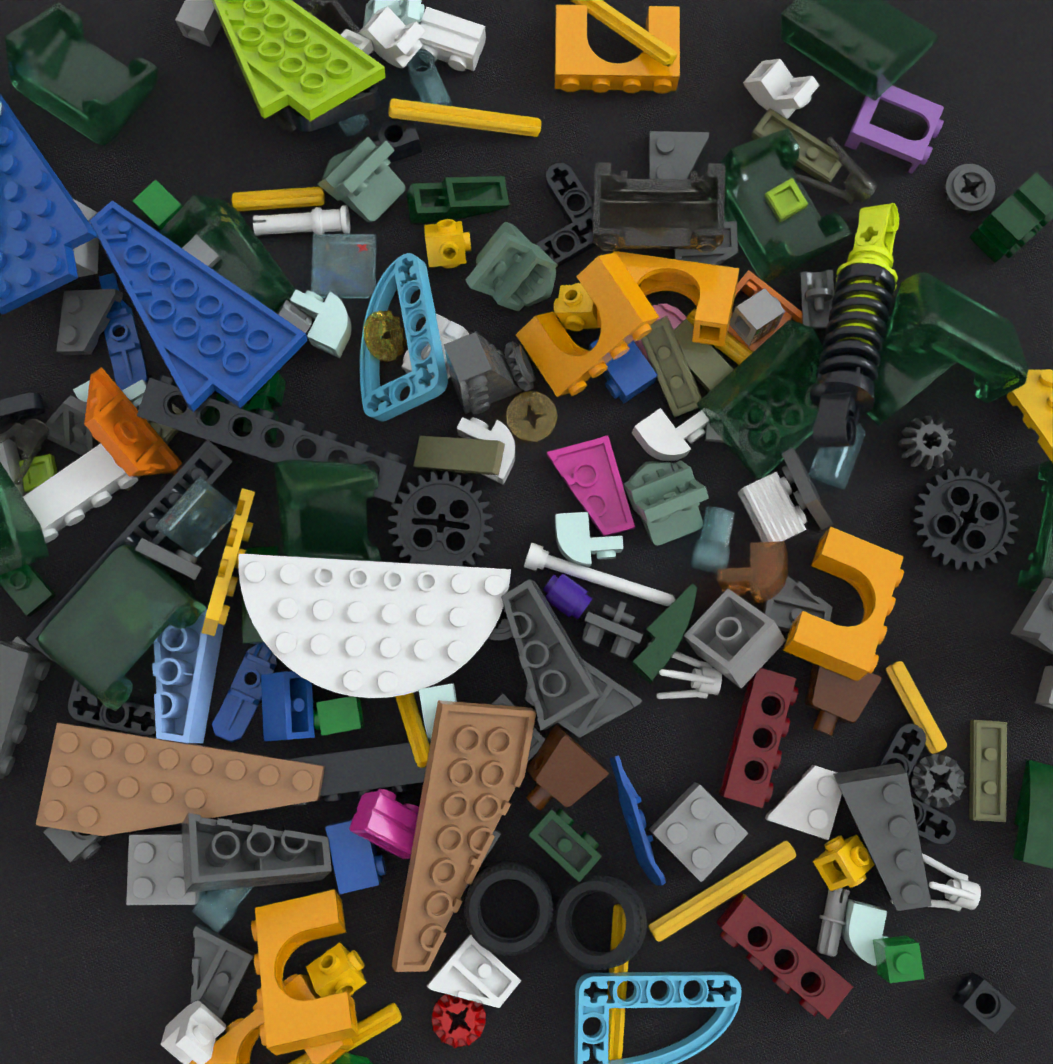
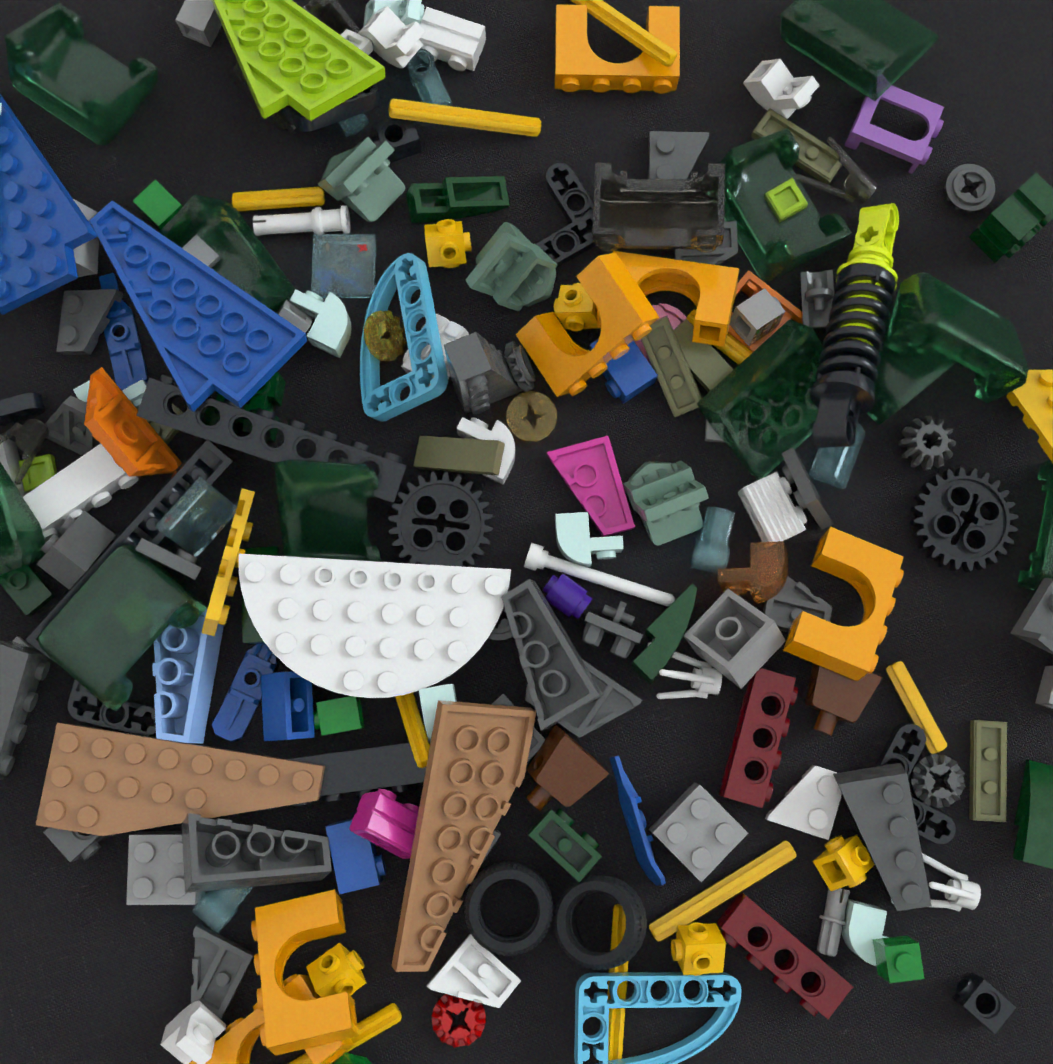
(76, 549): none -> dark grey brick
(663, 440): white brick -> none
(699, 949): none -> yellow brick

